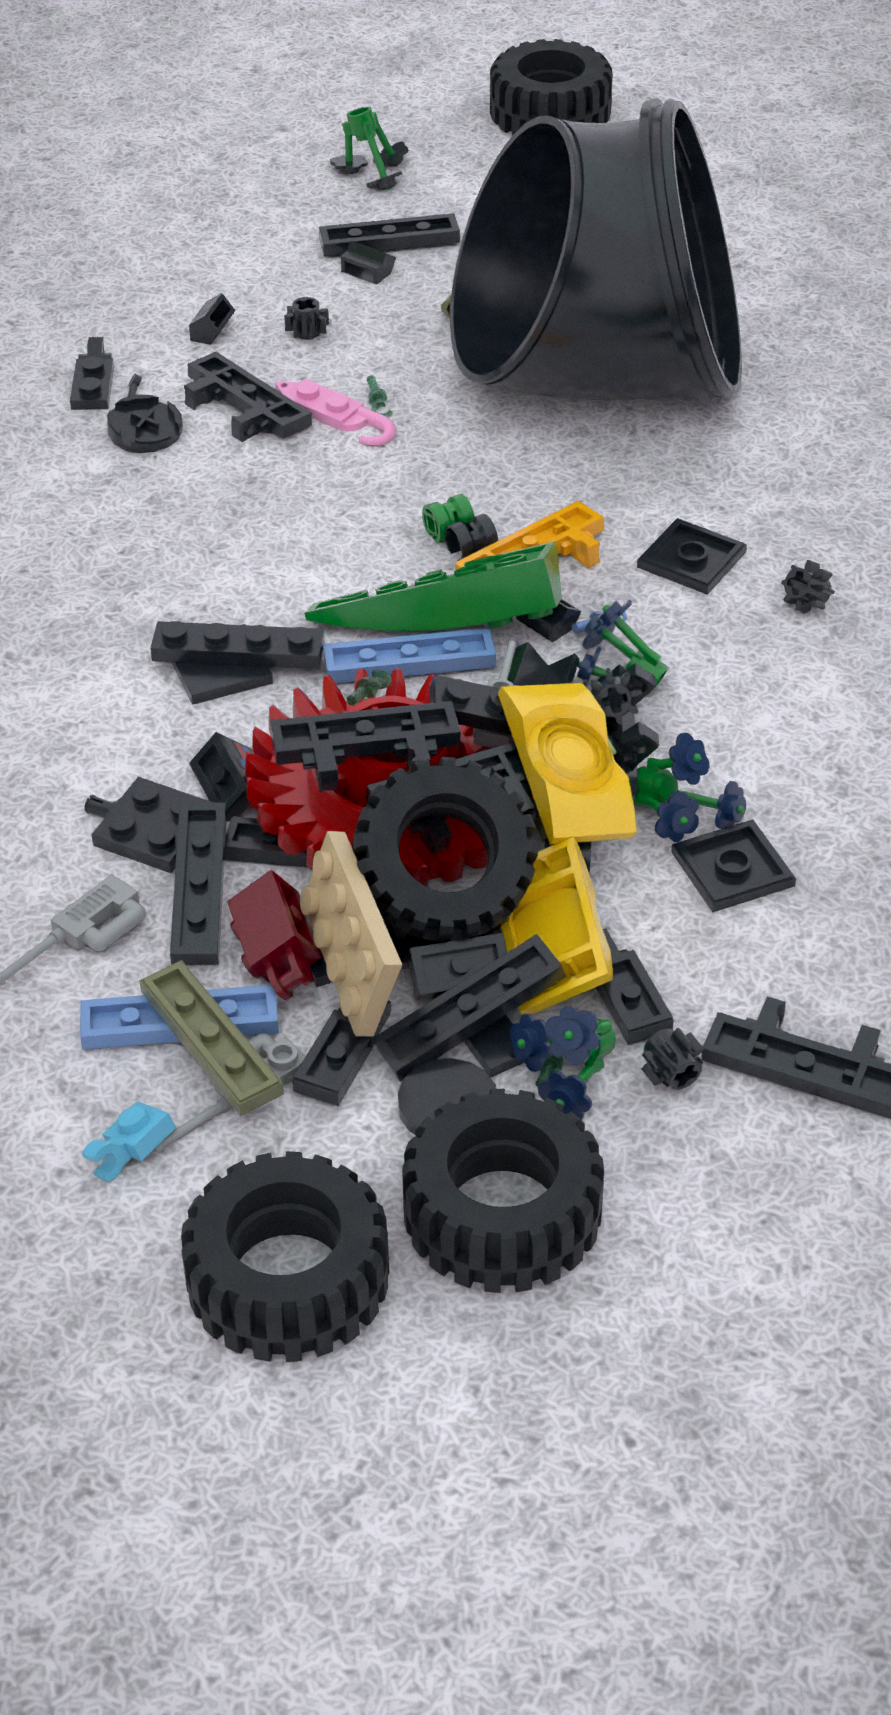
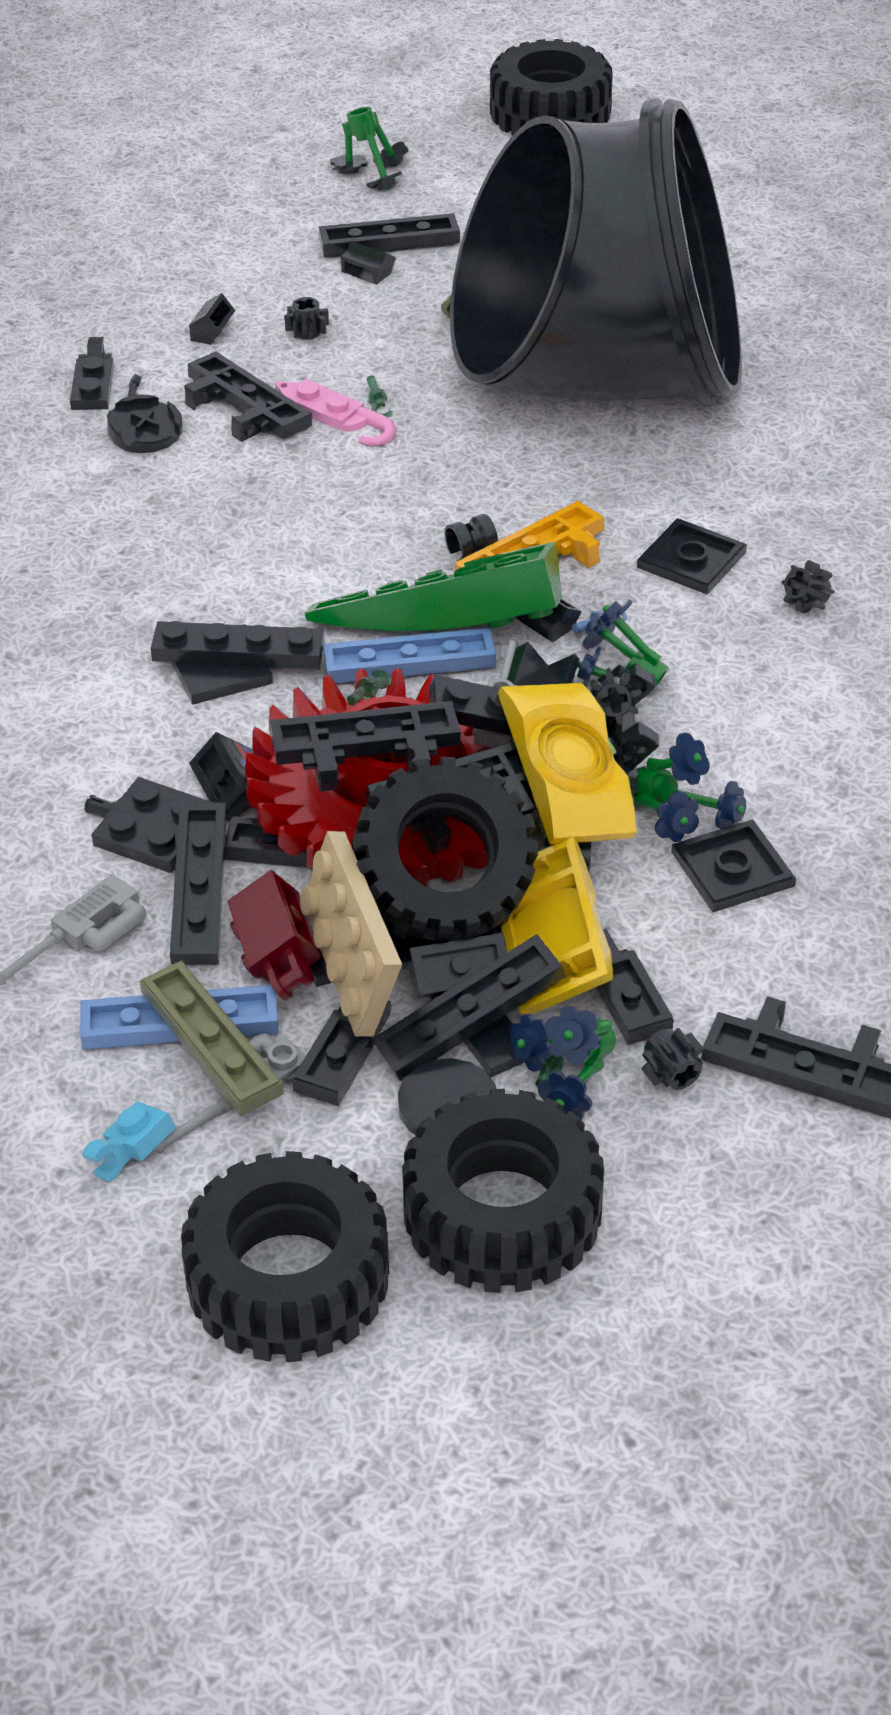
(438, 515): green wheel -> none

